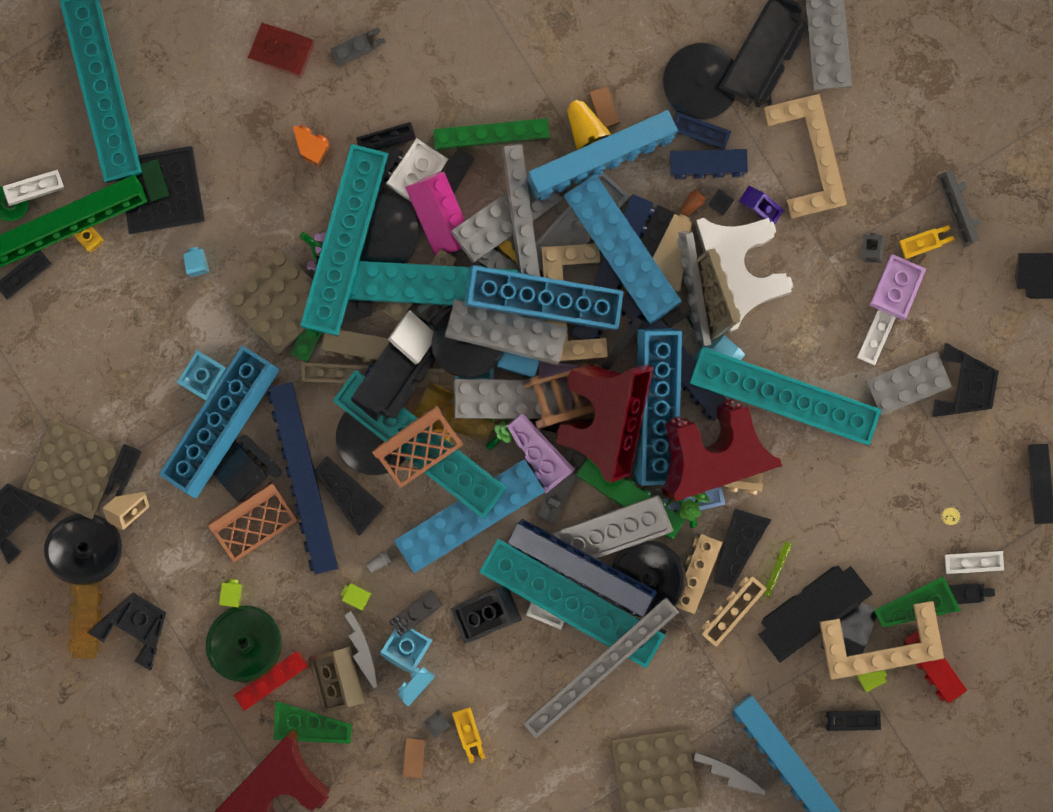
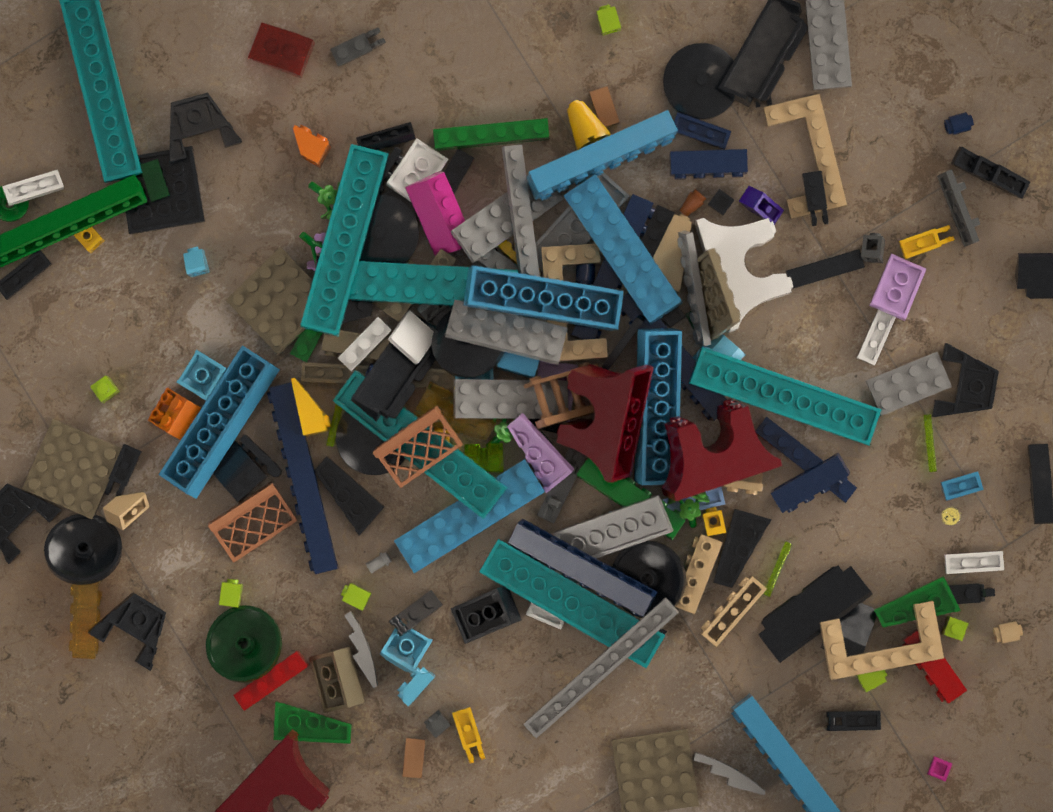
(104, 389): none -> lime brick
(174, 413): none -> orange slope
(195, 117): none -> black wing
(311, 415): none -> yellow slope
(326, 197): none -> bright green plant
(335, 420): none -> clear neon green bar
(364, 344): none -> white plate
(488, 458): none -> clear neon green brick
(585, 274): none -> dark blue brick
(608, 20): none -> lime brick
(715, 529): none -> yellow brick
(799, 454): none -> dark blue plate
(810, 482): none -> dark blue brick
(815, 195): none -> black hinge
(826, 268): none -> black tile
(930, 443): none -> clear neon green bar
(939, 768): none -> dark pink tile
(954, 628): none -> lime brick
(958, 123): none -> dark blue brick
(961, 486): none -> dark azure plate
(990, 172): none -> black slope
(1007, 632): none -> tan brick

